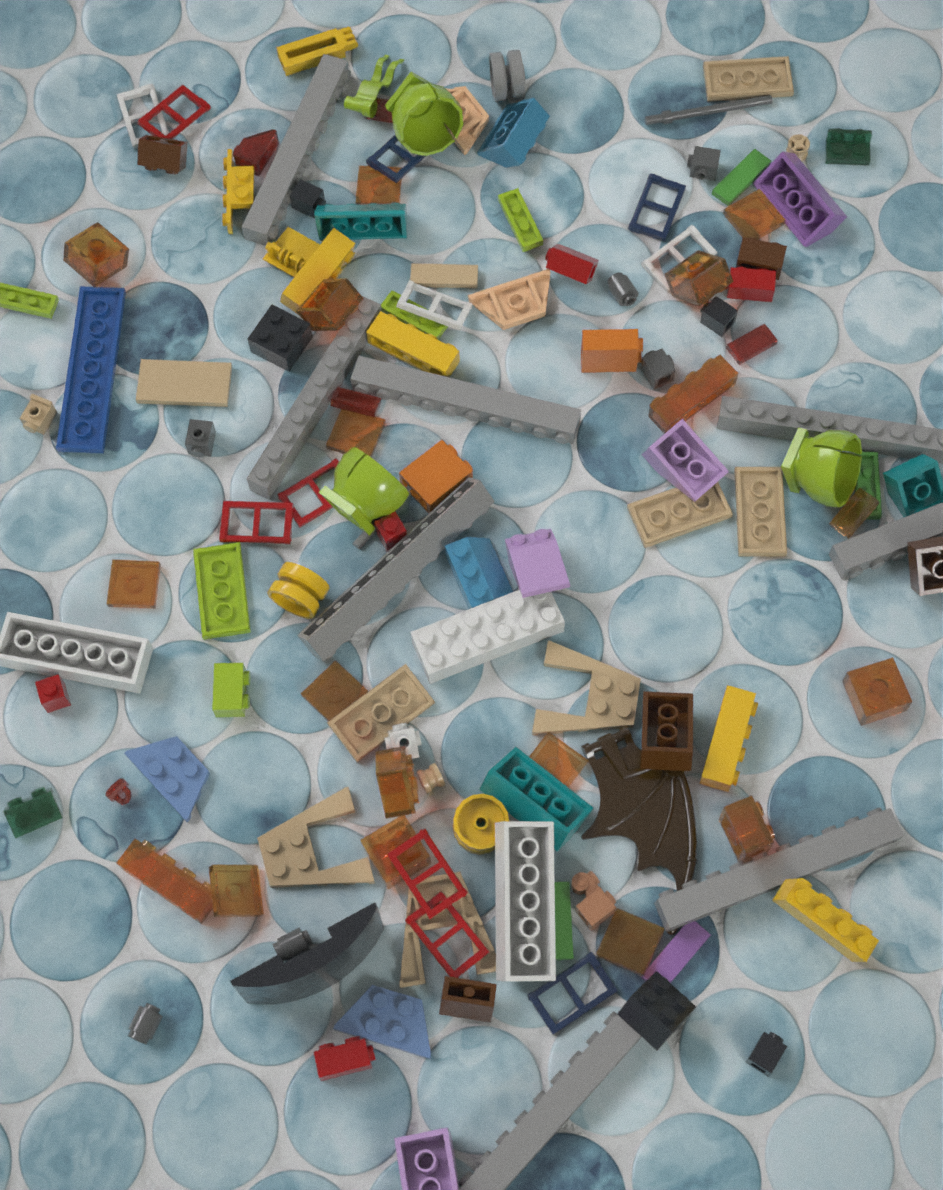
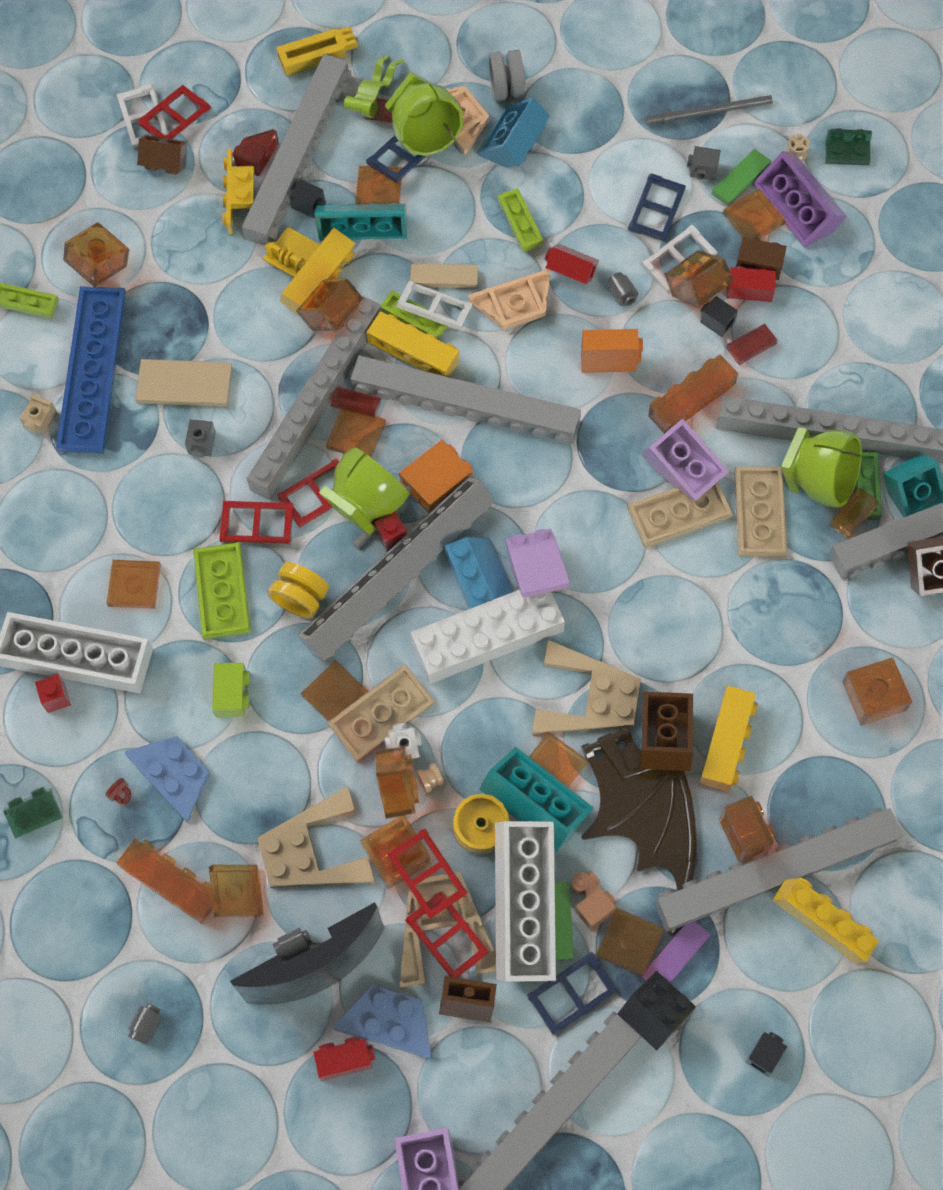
(280, 337): black brick -> none
(658, 368): dark grey brick -> none
(748, 78): tan tile -> none

